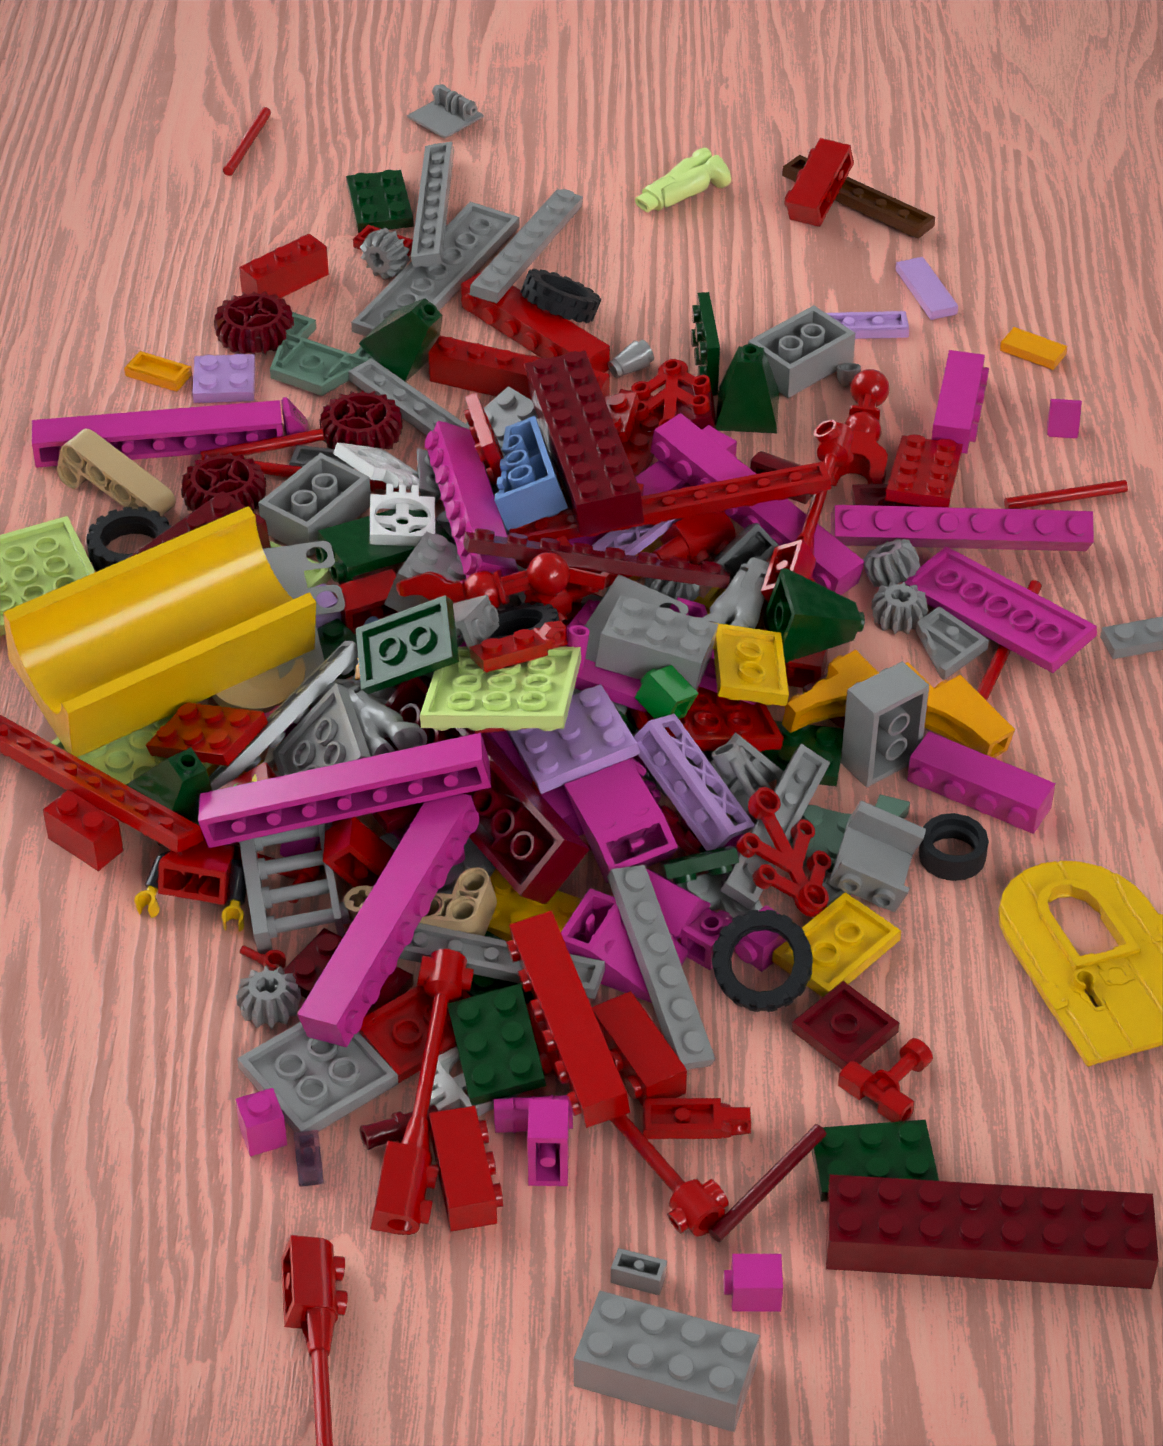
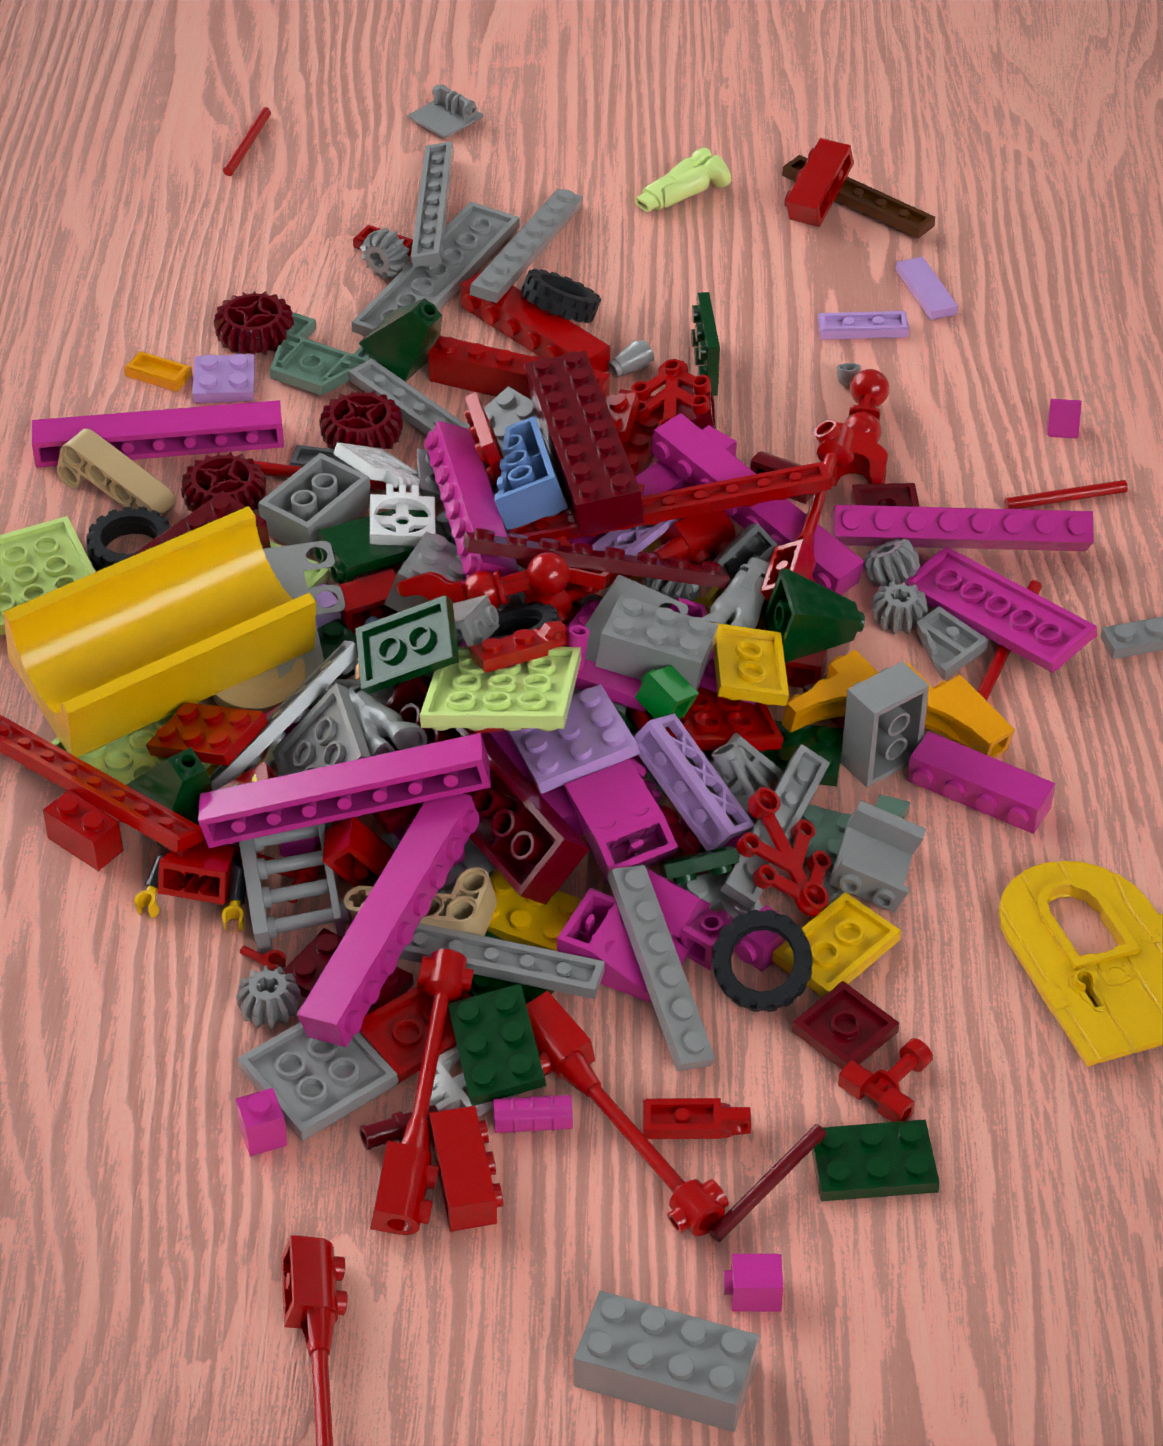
(267, 444): red bar -> none
(286, 268): red brick -> none
(293, 418): dark pink slope -> none
(308, 1158): clear purple piece -> none
(379, 200): dark green plate -> none
(548, 1142): dark pink brick -> none
(569, 1020): red brick -> none
(638, 1271): light grey piece -> none
(640, 1050): red brick -> none
(748, 394): dark green slope -> none
(806, 349): light grey brick -> none
(924, 471): red plate -> none
(950, 866): black tyre -> none
(961, 398): dark pink brick -> none
(991, 1231): dark red brick -> none
(1033, 348): light orange tile -> none

